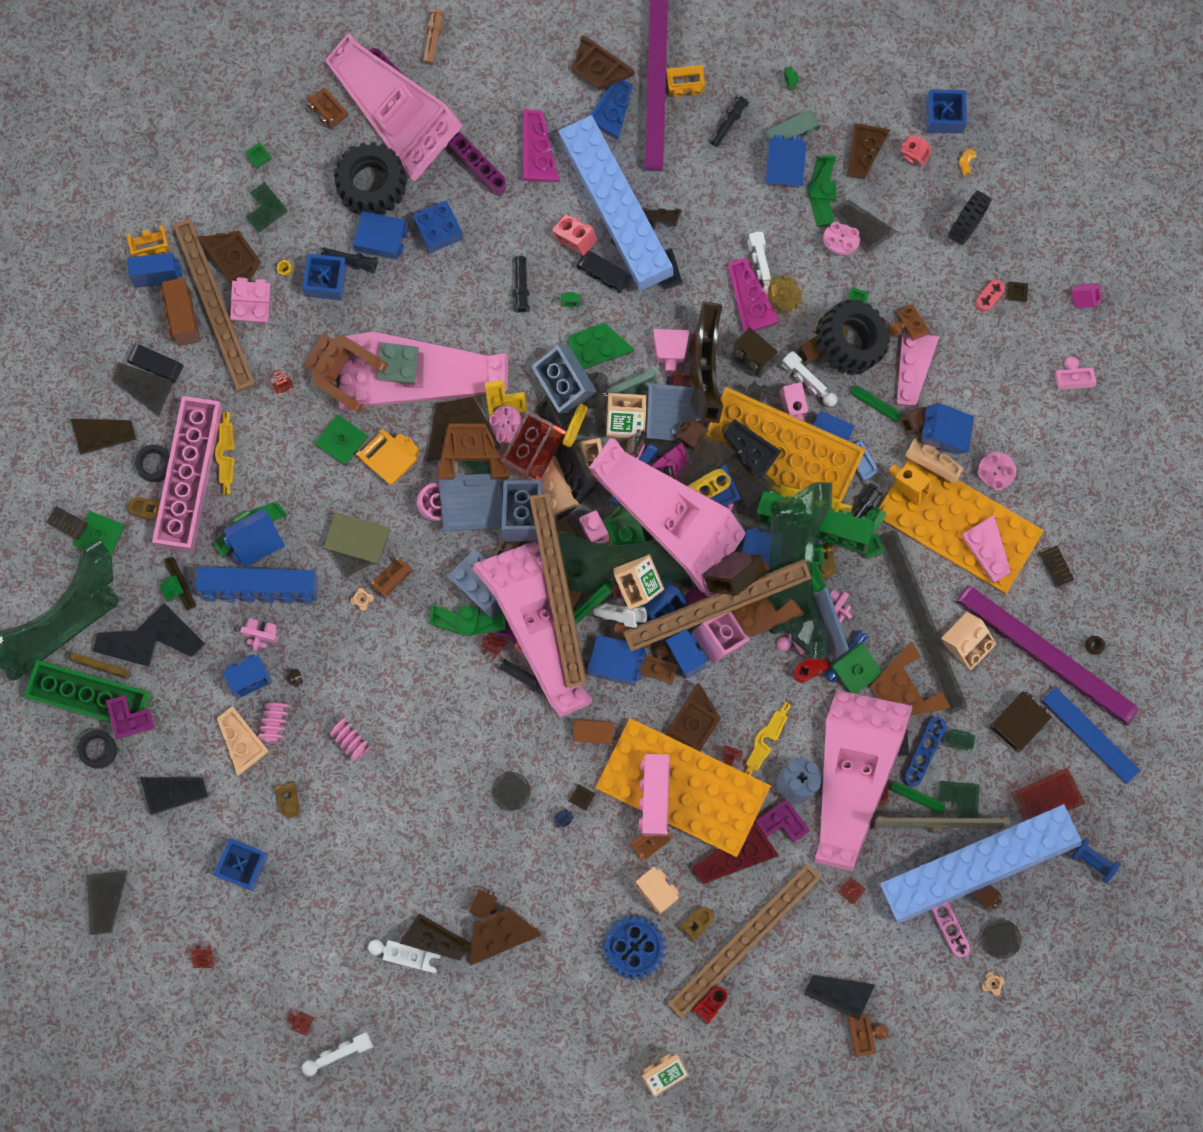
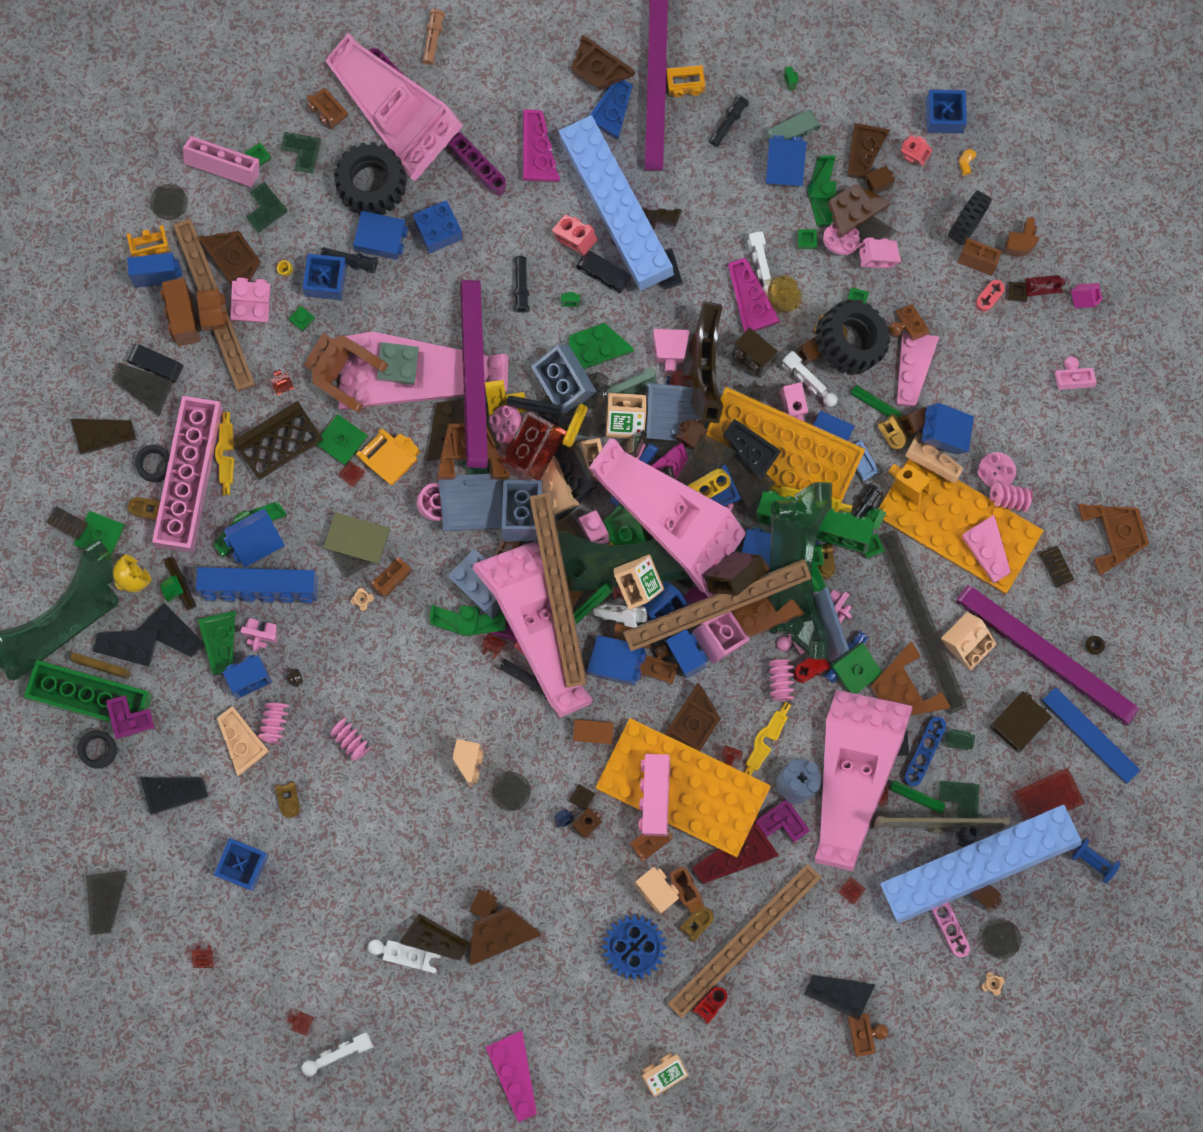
(130, 575): none -> yellow cylinder
(169, 202): none -> clear smoke tile
(211, 309): none -> dark orange brick
(218, 640): none -> green wing
(221, 161): none -> bright pink brick
(272, 426): none -> dark brown fence
(301, 318): none -> green plate
(306, 148): none -> clear green plate
(351, 473): none -> clear red tile
(466, 759): none -> light nougat slope
(473, 374): none -> magenta beam
(513, 1071): none -> dark pink wing
(534, 405): none -> black axle
(587, 823): none -> reddish brown brick
(687, 889): none -> dark orange brick
(781, 680): none -> bright pink piece
(807, 238): none -> green plate
(855, 207): none -> reddish brown wing
(878, 253): none -> bright pink hinge
(880, 180): none -> reddish brown brick
(897, 438): none -> pearl gold plate
(970, 835): none -> black pin
(979, 257): none -> dark orange hinge
(1011, 496): none -> bright pink piece
(1022, 244): none -> dark orange brick
(1044, 285): none -> dark red hinge
(1123, 530): none -> dark orange wing

